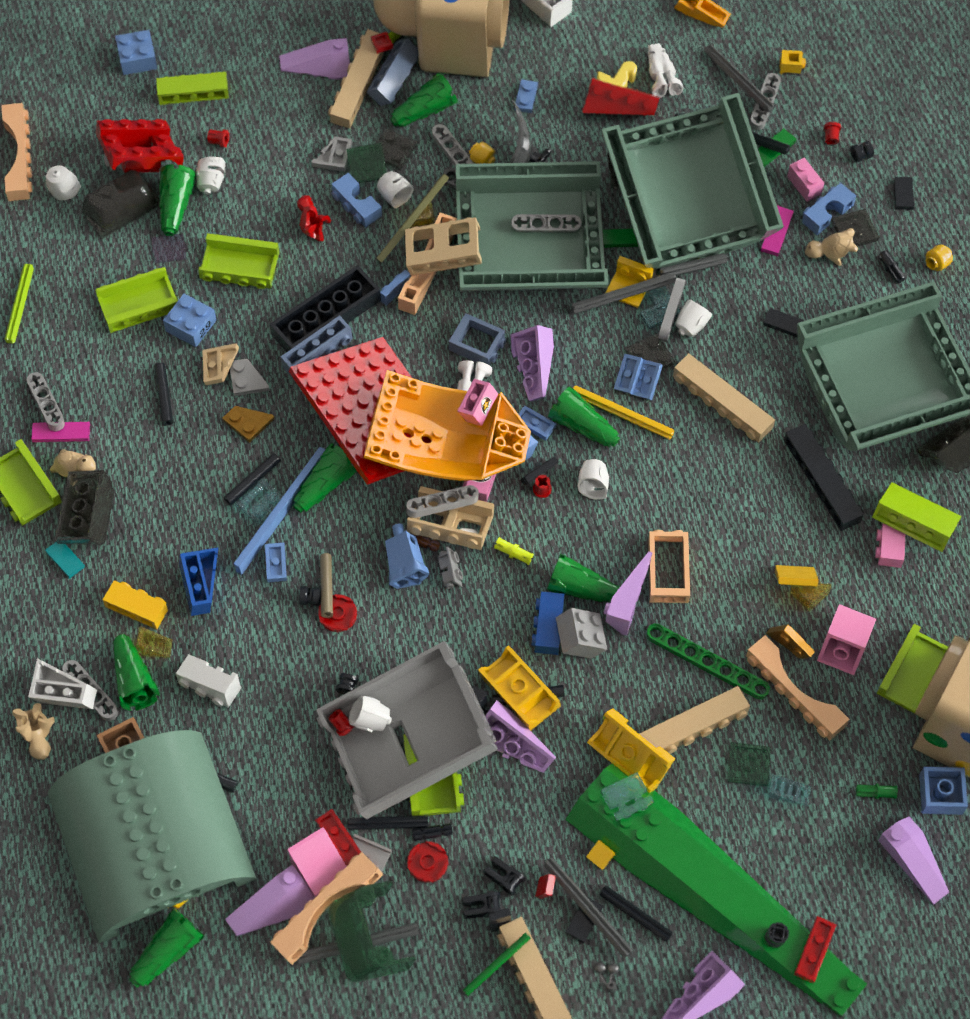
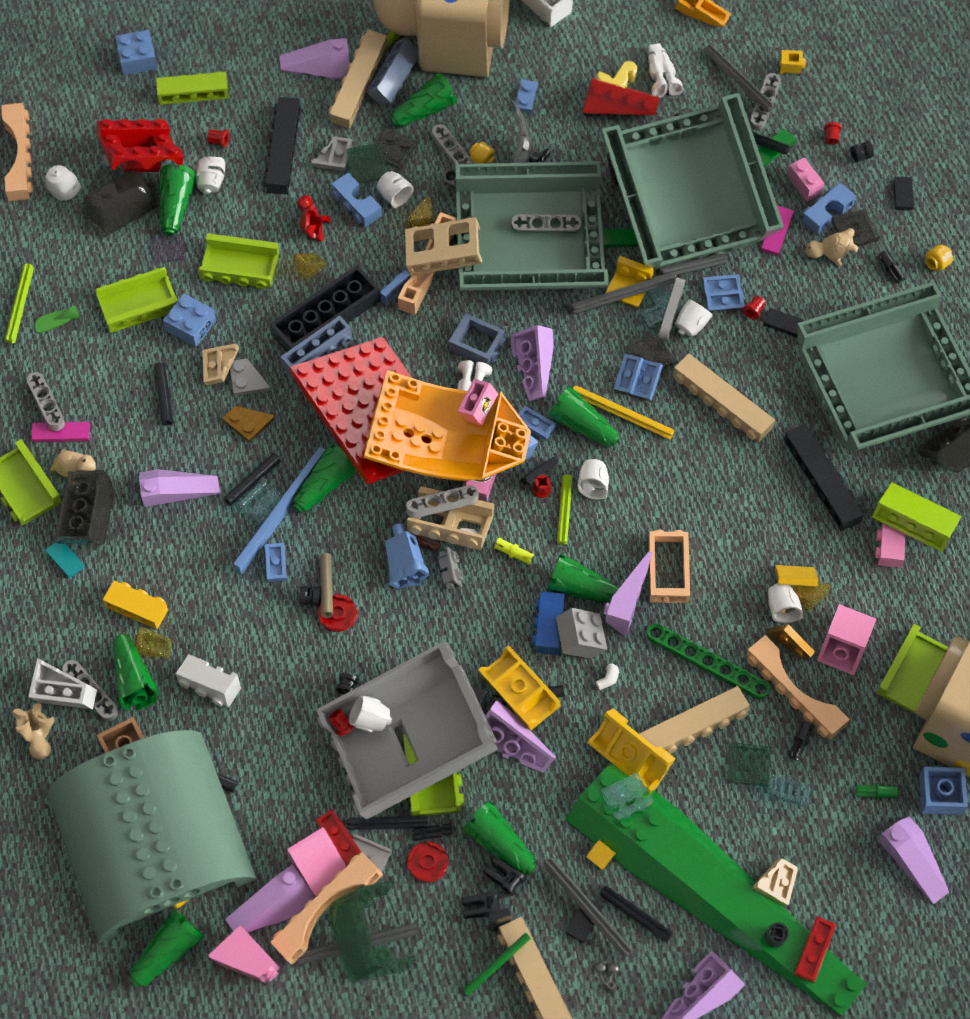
(56, 319): none -> bright green piece
(172, 486): none -> lavender wedge
(198, 578): blue wedge -> none
(245, 956): none -> bright pink slope
(283, 145): none -> black brick
(308, 264): none -> clear yellow slope
(381, 42): red tile -> none
(412, 218): olive tile -> none
(497, 837): none -> green cone
(545, 886): red tile -> none
(564, 512): none -> lime axle
(610, 678): none -> white arm
(723, 292): none -> medium blue slope
(754, 307): none -> red bush
(778, 882): none -> tan wing
(782, 598): none -> white helmet
(801, 740): none -> black axle

